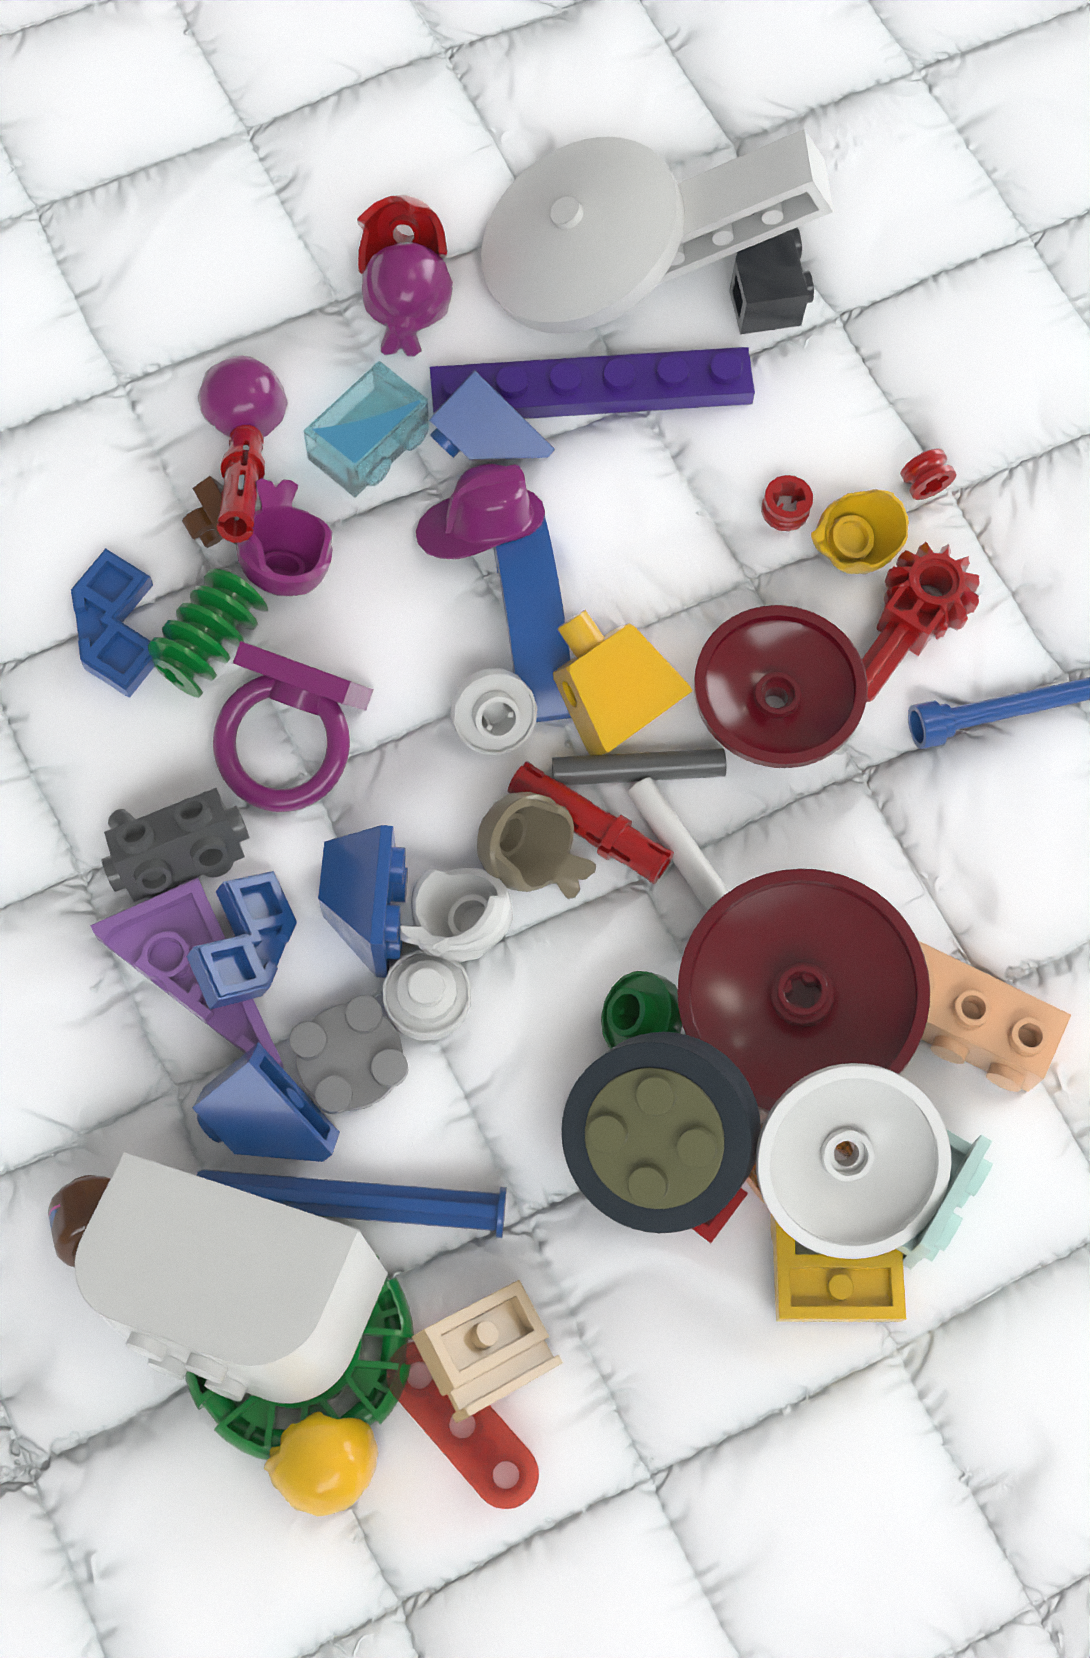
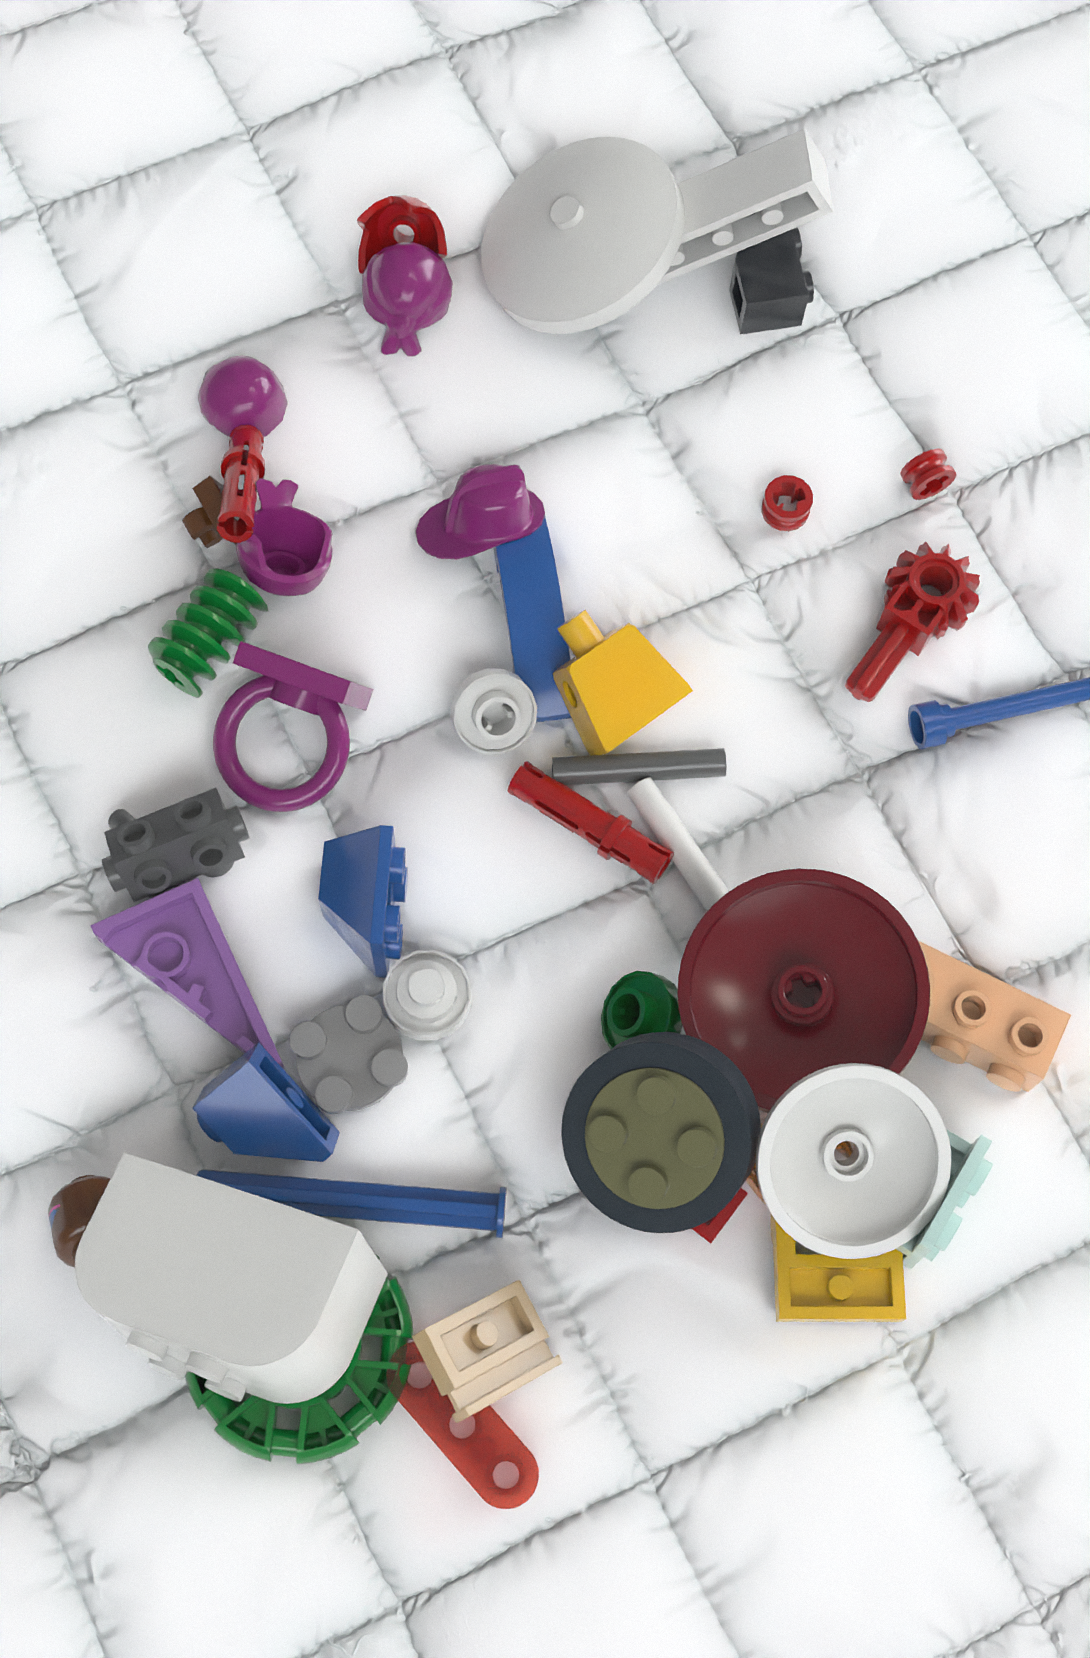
(101, 605): blue tile -> none
(247, 963): blue tile -> none
(323, 1463): yellow hair -> none
(367, 429): clear light blue brick -> none
(458, 913): white hat -> none
(485, 425): slope -> none
(529, 844): dark tan hat -> none
(610, 382): dark purple plate -> none
(785, 656): dark red dish -> none
(862, 531): yellow hair -> none

